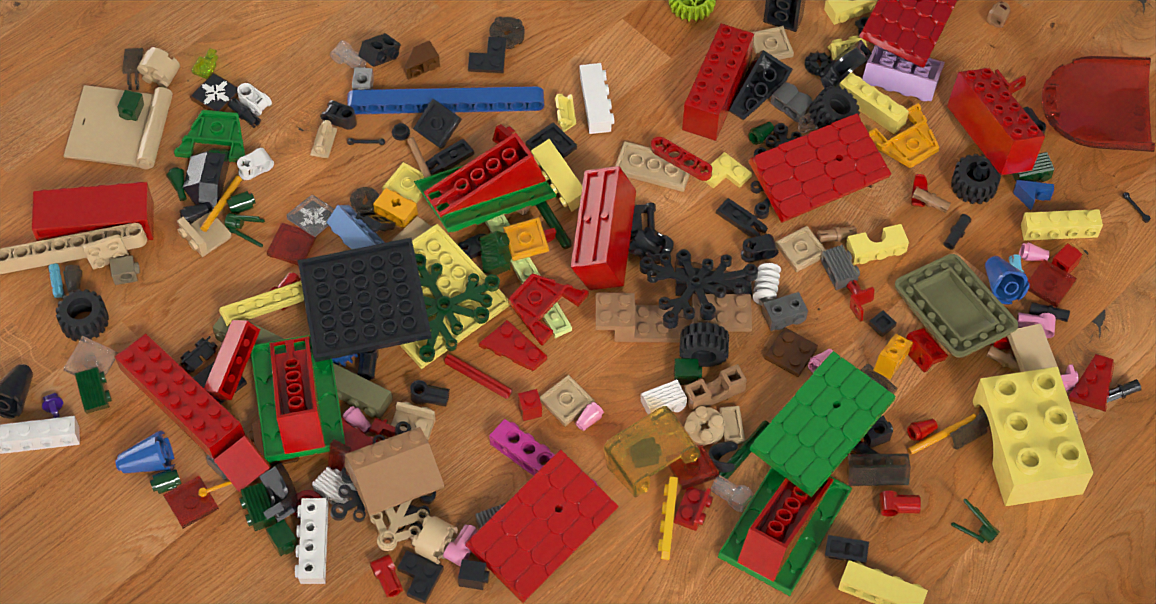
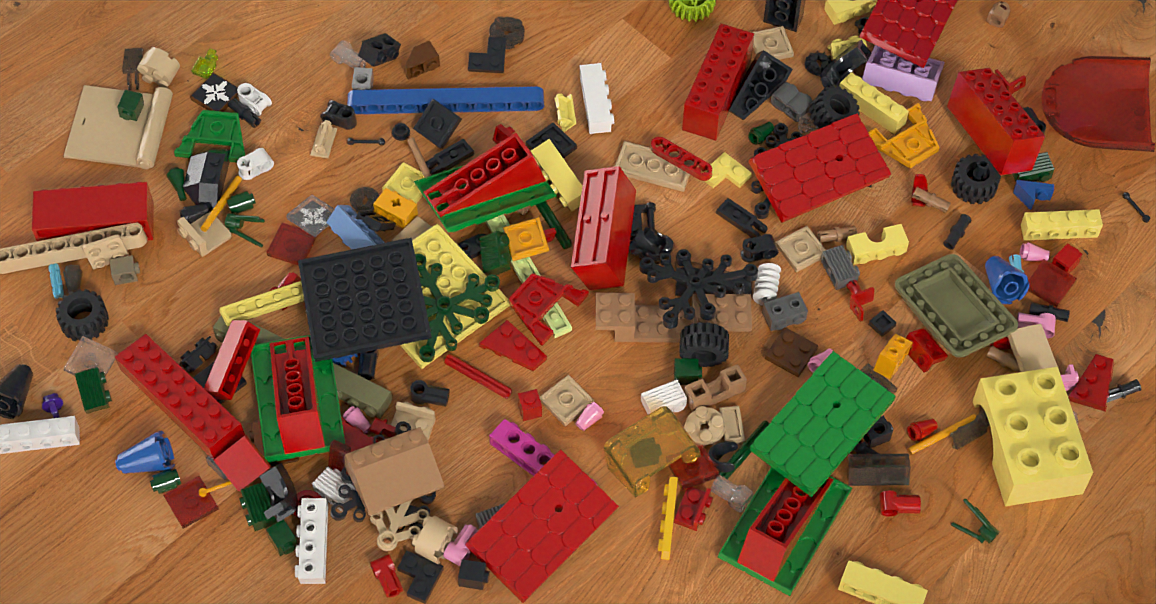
(847, 549): black brick -> none

